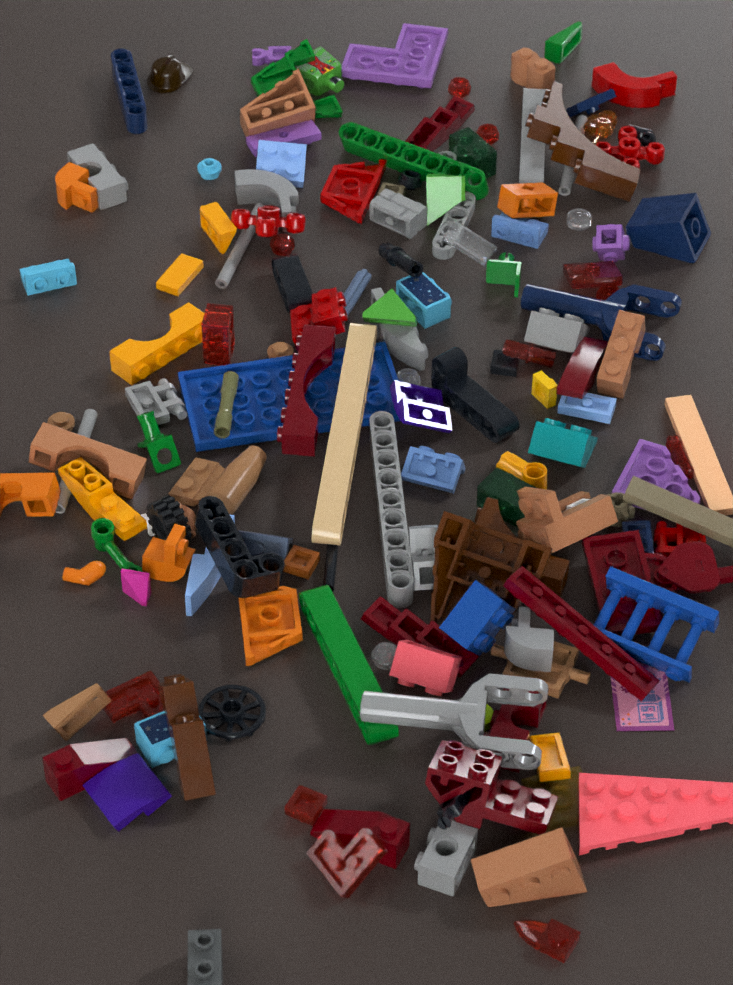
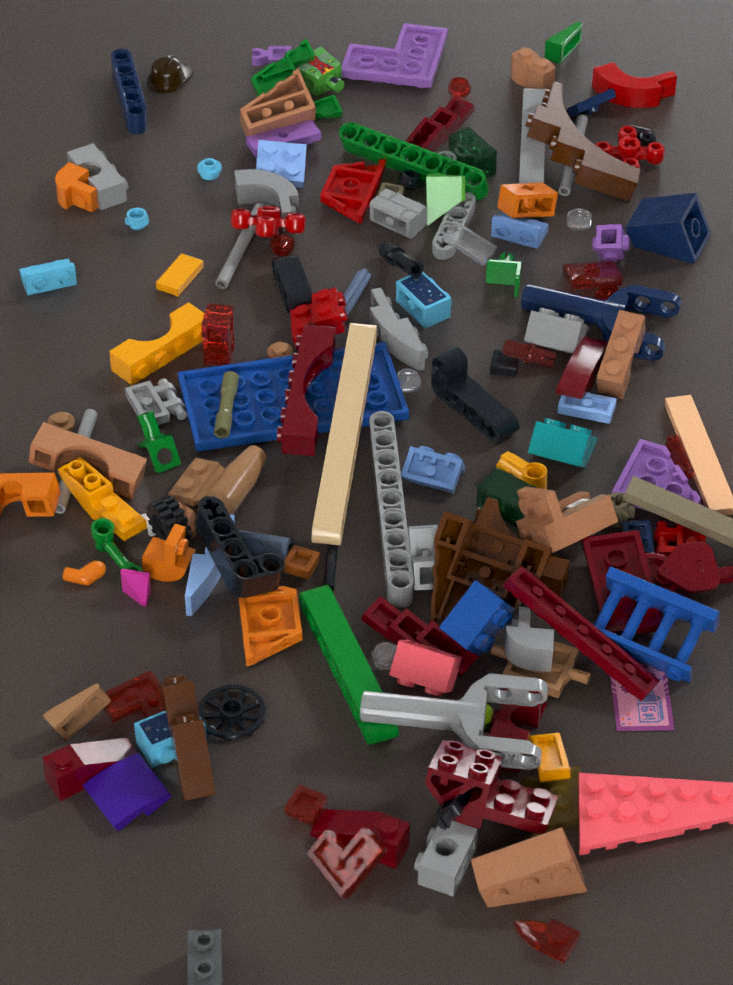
(137, 218): none -> medium azure plate
(217, 226): light orange slope -> none
(390, 310): bright green slope -> none
(420, 406): dark purple slope -> none
(488, 133): clear red plate -> none
(544, 389): yellow plate -> none
(601, 125): clear orange piece -> none

